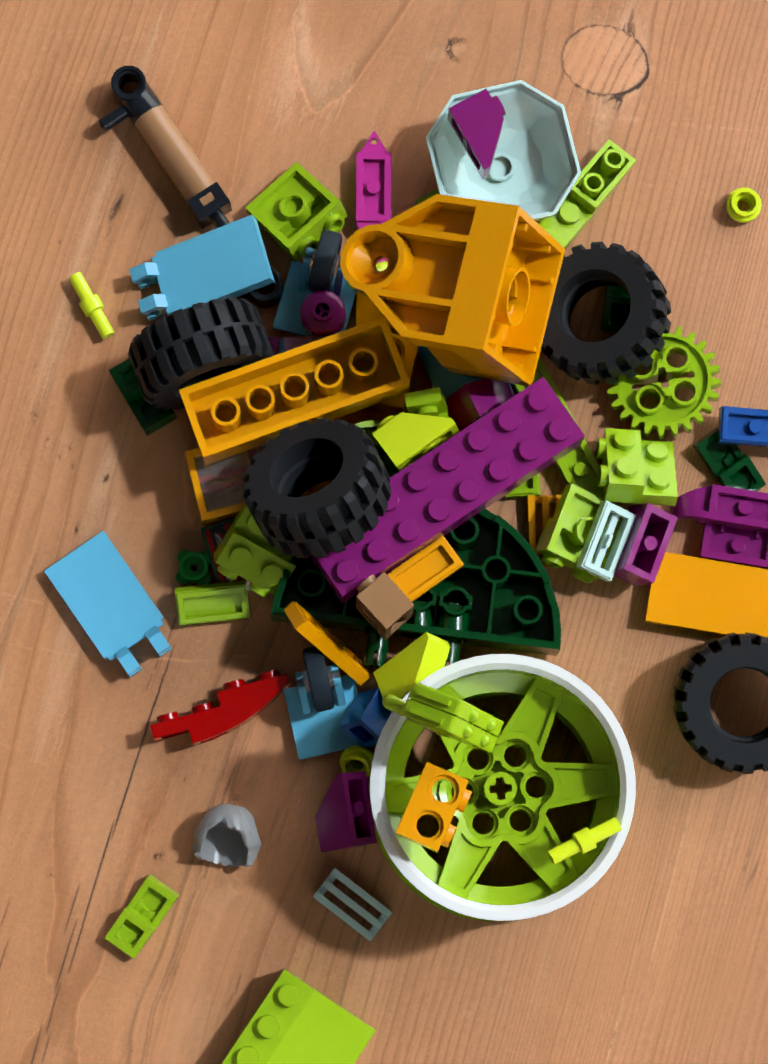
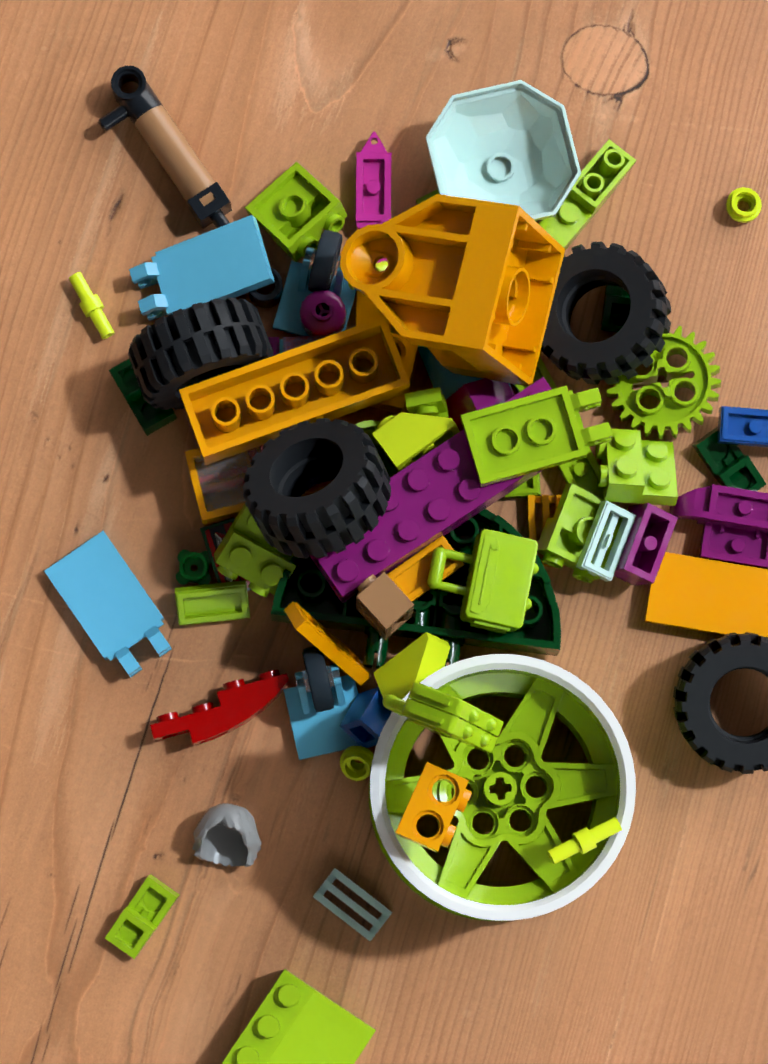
(346, 814): magenta slope -> none
(478, 127): magenta slope -> none
(495, 582): none -> lime piece
(532, 433): none -> lime tile

